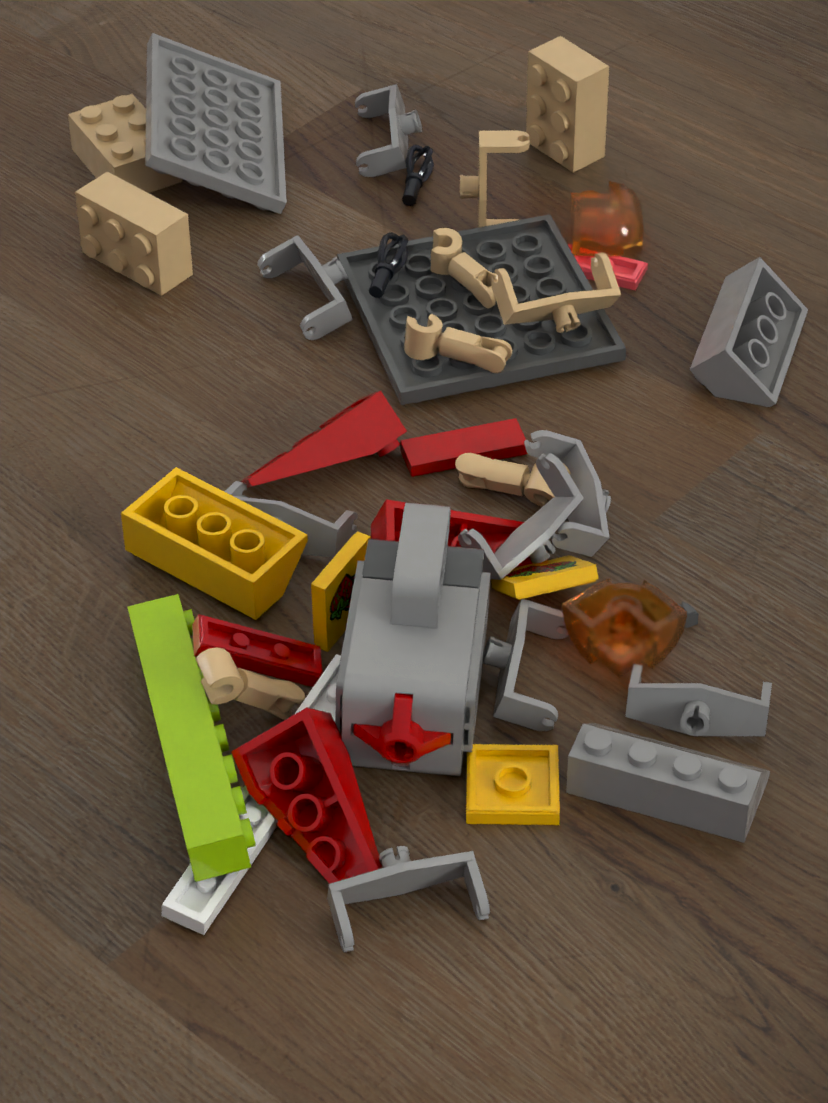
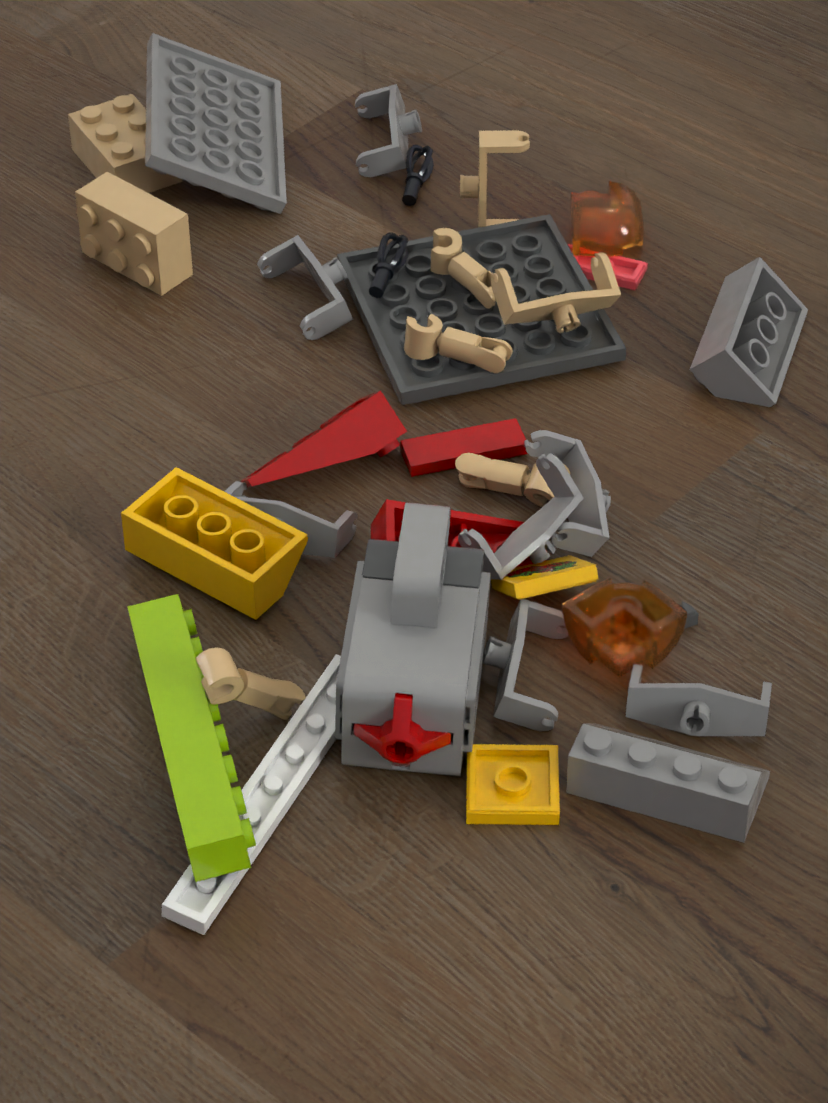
(259, 650): red tile -> none
(312, 791): red wedge -> none
(333, 592): yellow tile -> none
(401, 877): light grey piece -> none
(567, 103): tan brick -> none

